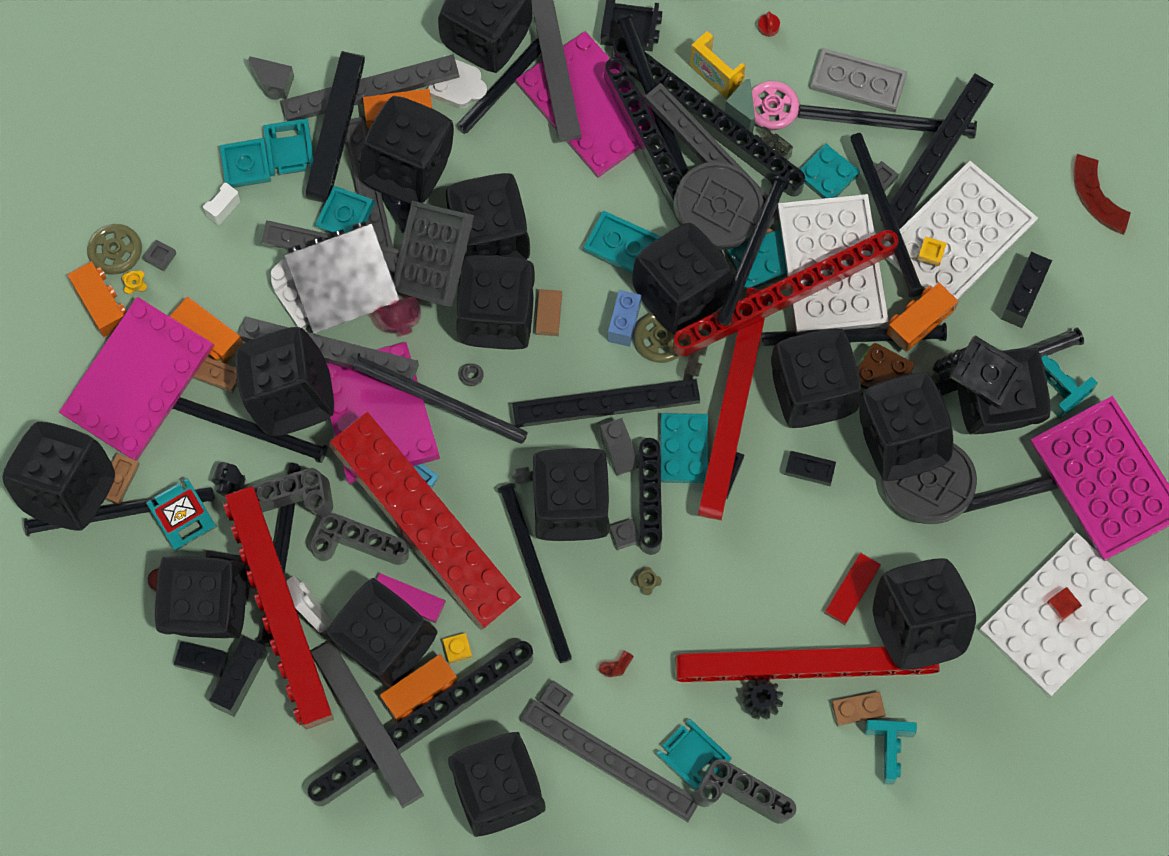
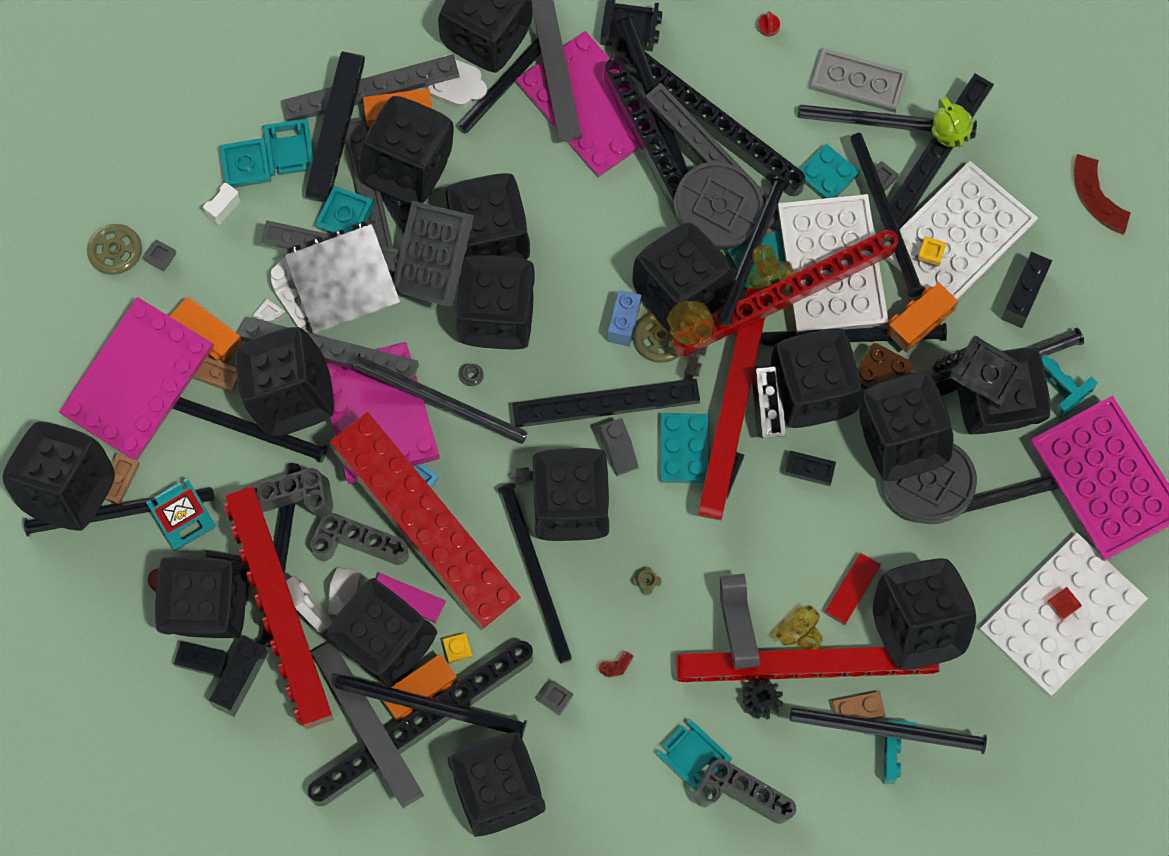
(97, 297): orange brick -> none
(132, 276): yellow plate -> none
(229, 481): black piece -> none
(269, 312): none -> white tile
(272, 77): dark grey slope -> none
(342, 588): none -> white slope
(399, 316): clear pink cylinder -> none
(430, 705): none -> black axle
(548, 312): medium nougat tile -> none
(610, 760): dark grey tile -> none
(618, 241): teal plate -> none
(624, 534): dark grey plate -> none
(652, 485): black beam -> none
(690, 322): none -> clear yellow tile
(713, 68): yellow panel -> none
(738, 621): none -> dark grey beam
(741, 106): sand green slope -> none
(768, 401): none -> black brick
(769, 269): none -> clear yellow tile
(777, 143): clear smoke plate -> none
(790, 99): bright pink plate -> none
(800, 627): none -> clear yellow tile
(888, 729): none -> black axle
(951, 124): none -> lime helmet

